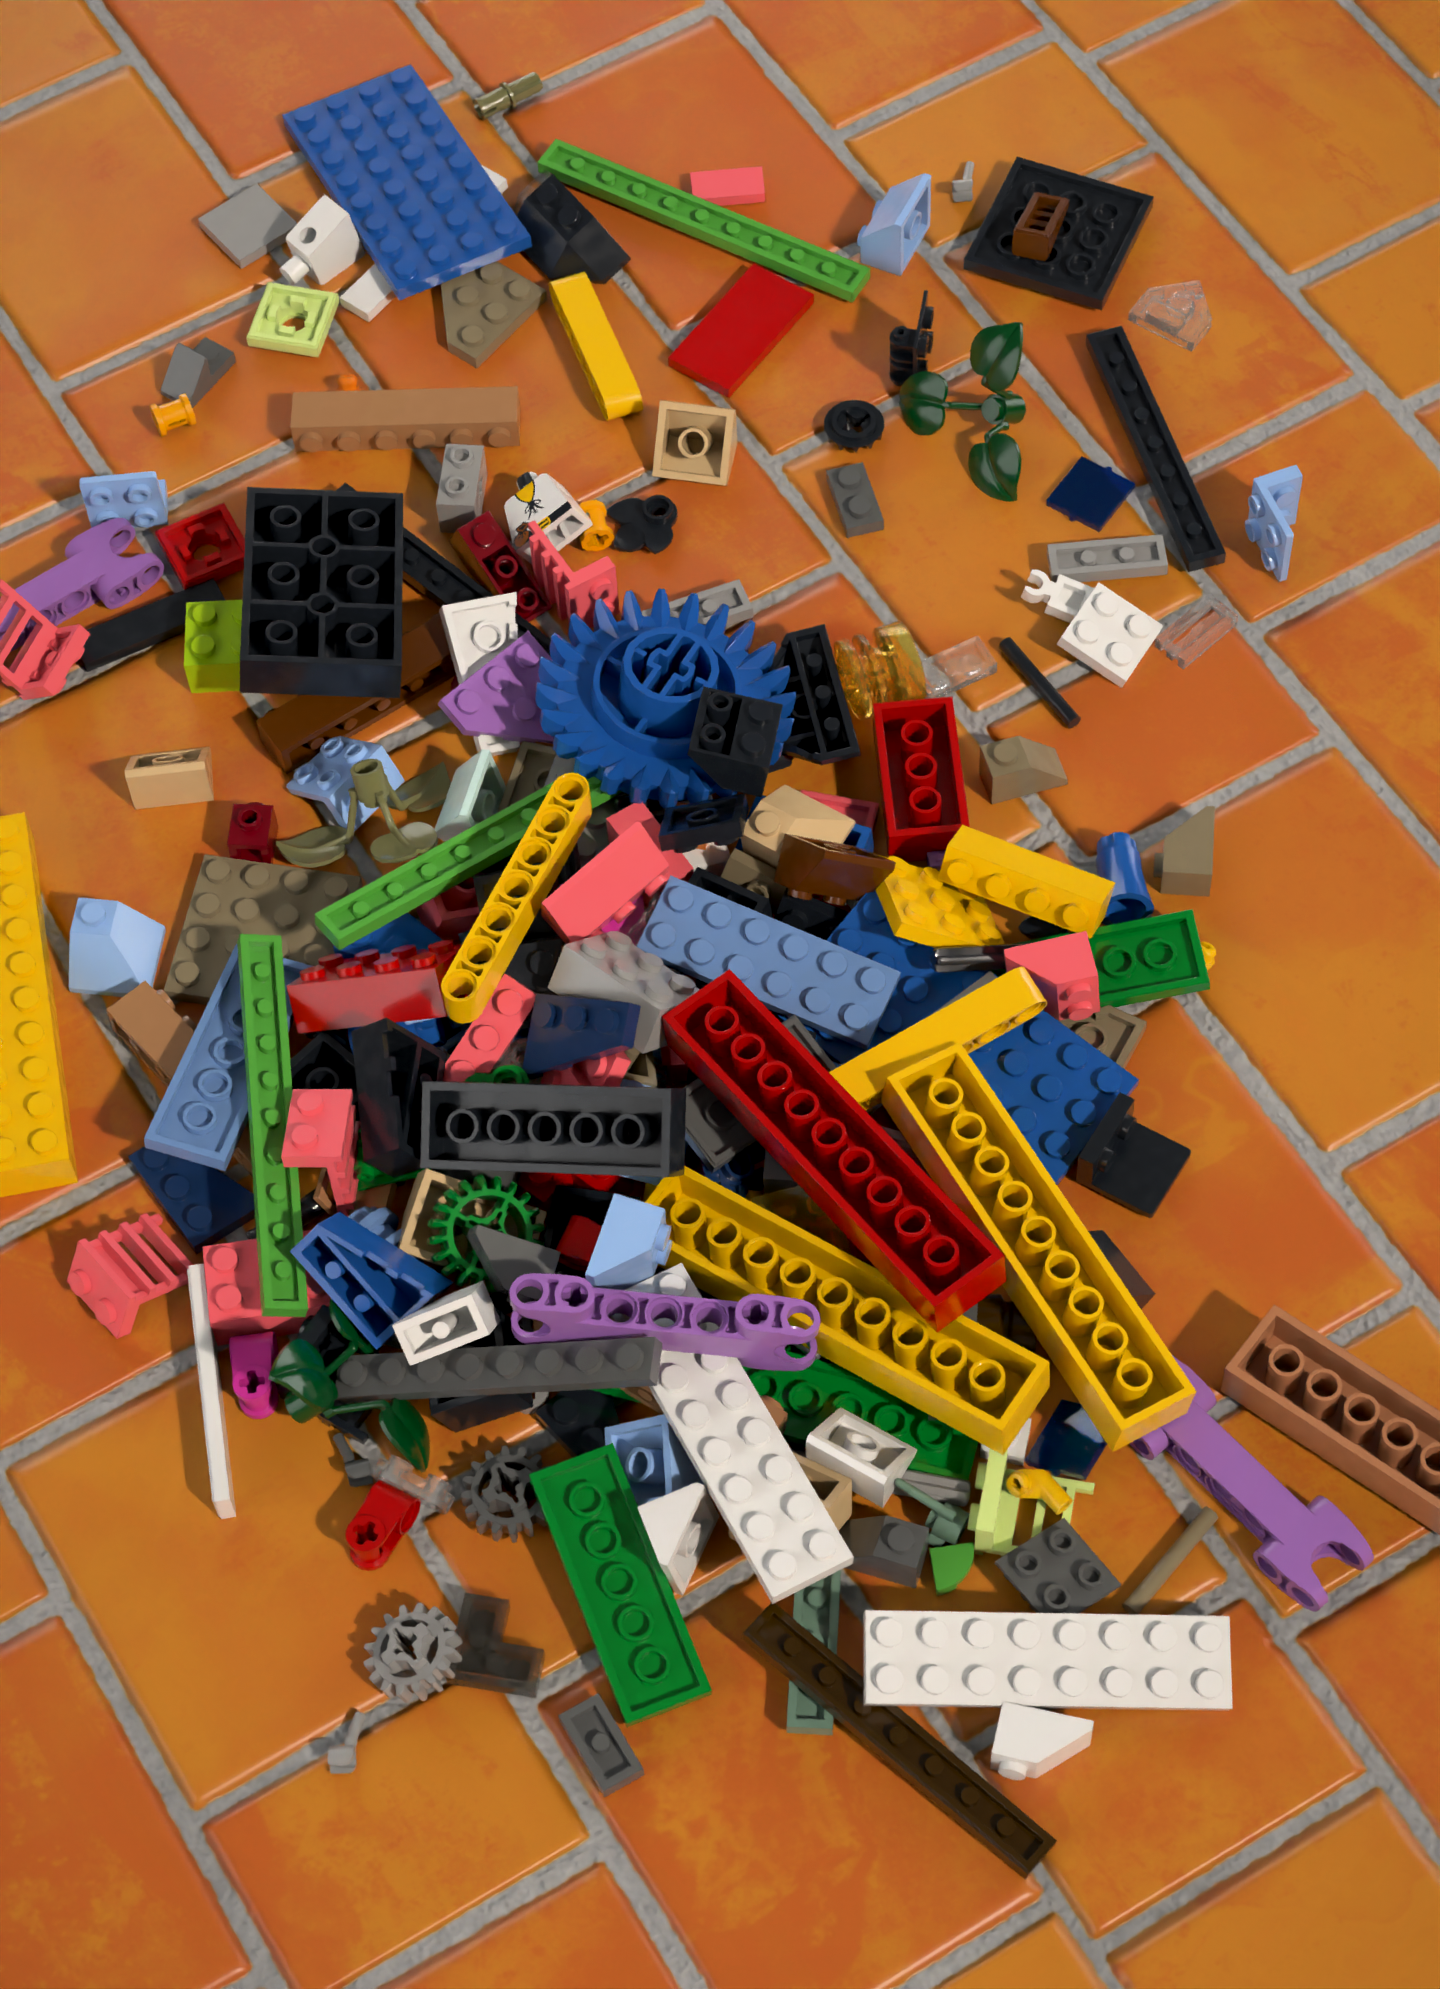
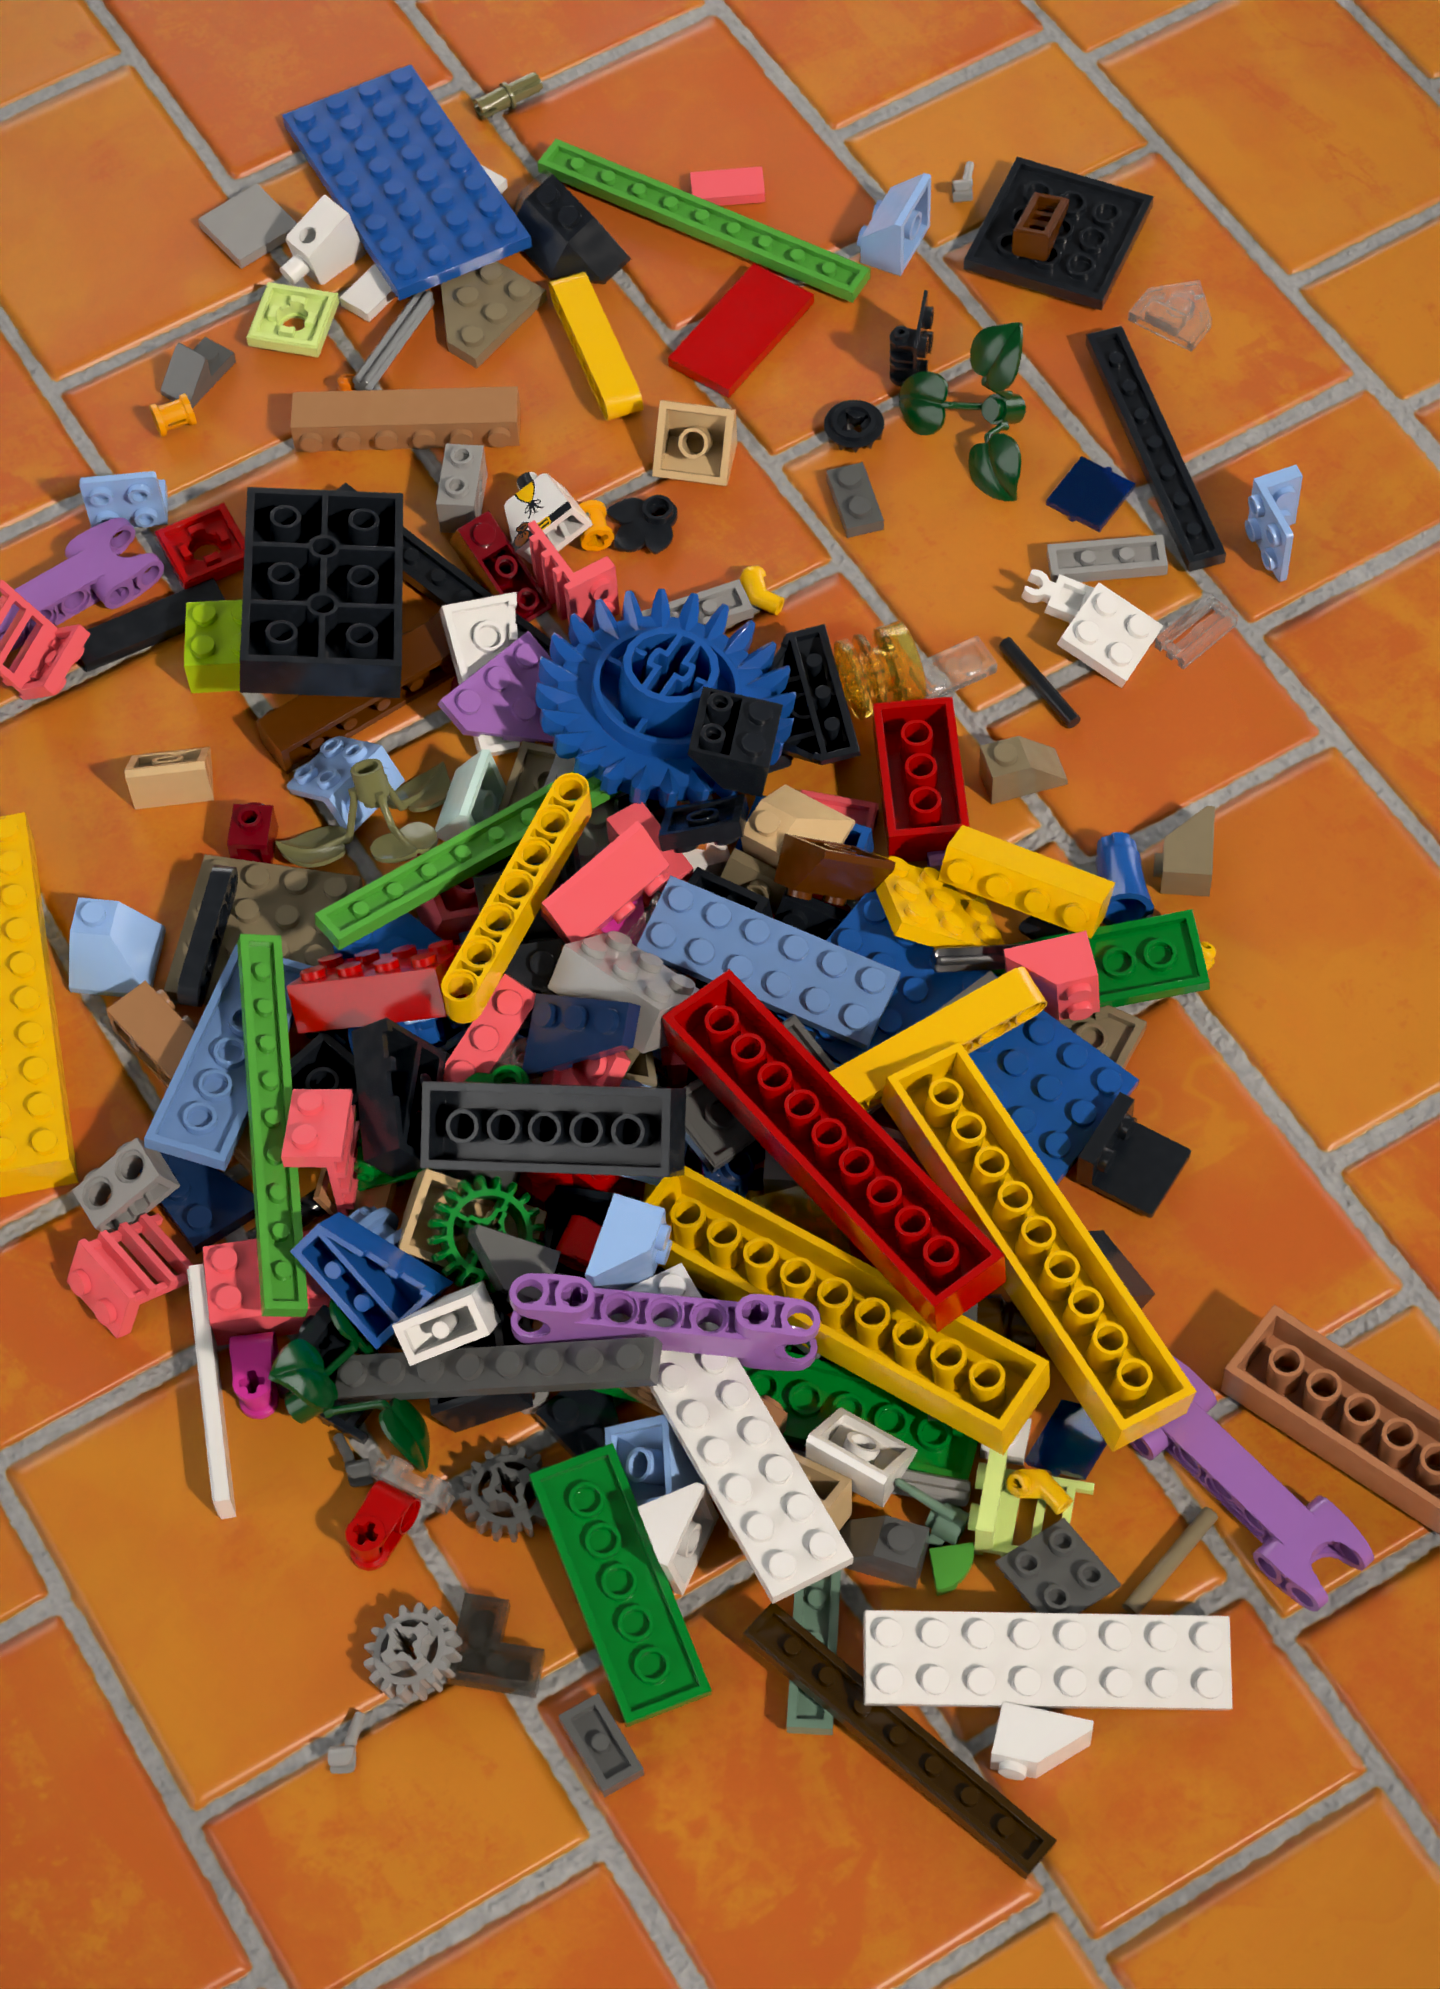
(130, 1193): none -> light grey brick
(207, 936): none -> black beam
(393, 341): none -> axle
(755, 588): none -> yellow arm

